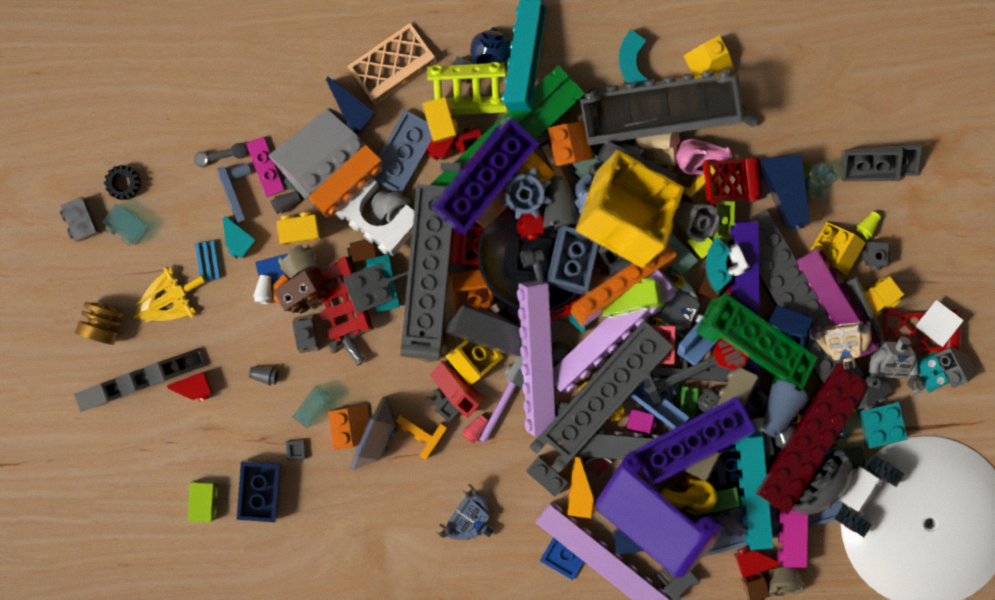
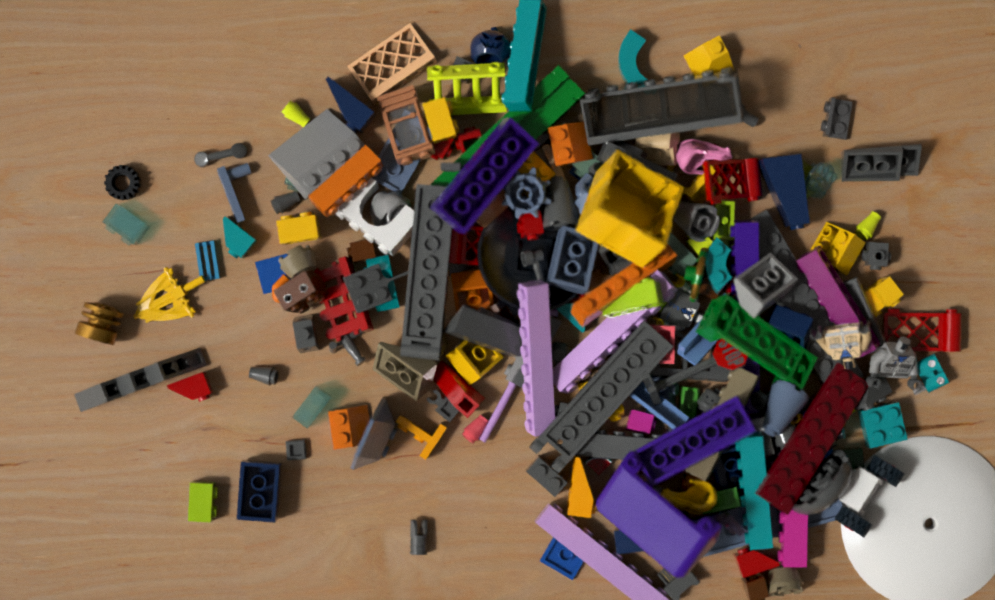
(79, 219): flat silver brick -> none
(263, 290): white cone -> none
(265, 167): dark pink plate -> none
(294, 113): none -> neon yellow cone
(406, 125): none -> nougat door
(408, 374): none -> dark tan slope
(418, 541): none -> dark grey hinge
(468, 518): torso -> none
(561, 312): red axle -> none
(695, 274): none -> piece
(737, 256): white bracket -> none
(763, 285): none -> light grey slope
(836, 119): none -> flat silver bracket
(939, 323): white sticker -> none
(956, 366): dark grey slope -> none

